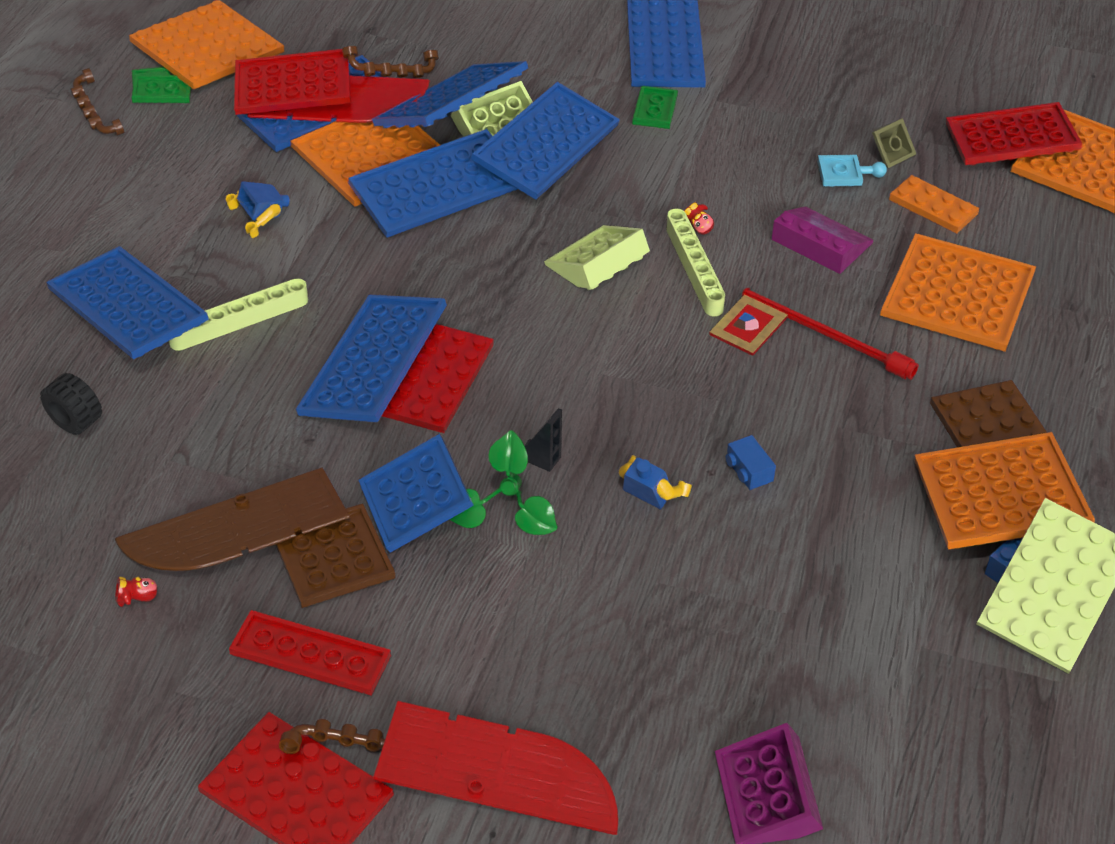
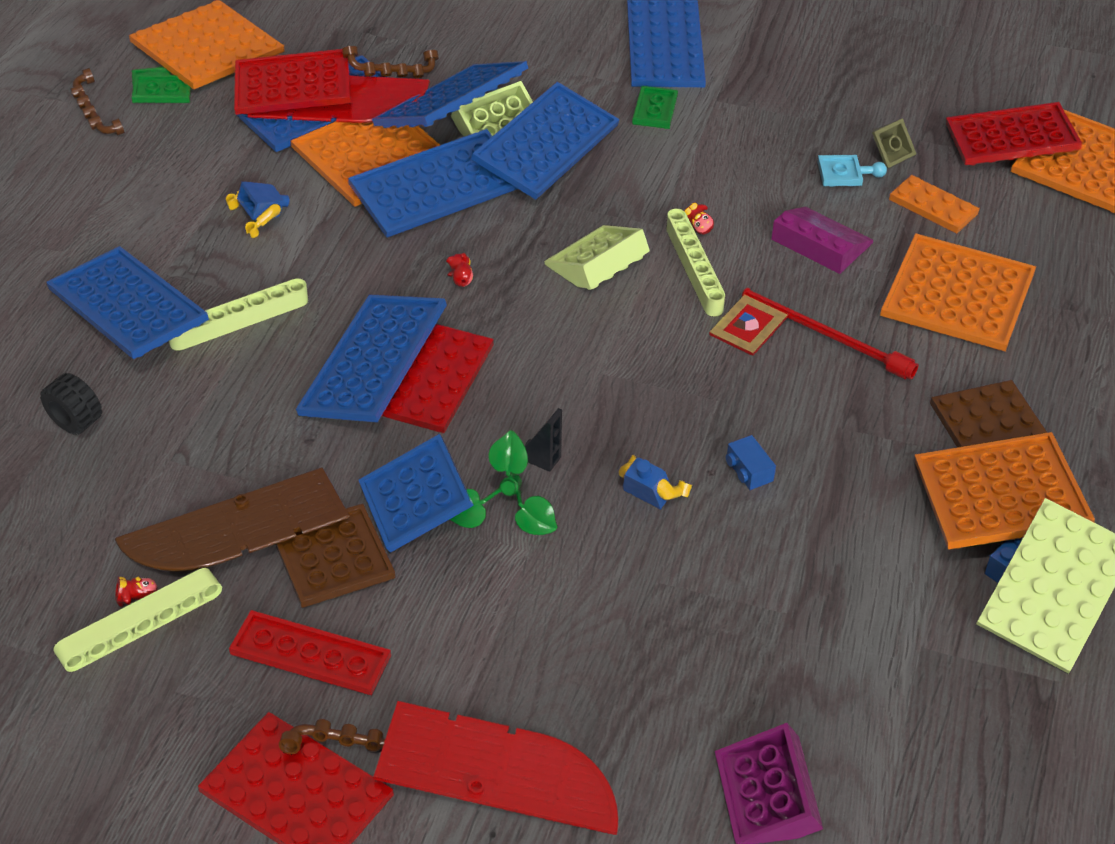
(137, 619): none -> yellowish green beam
(461, 269): none -> red animal

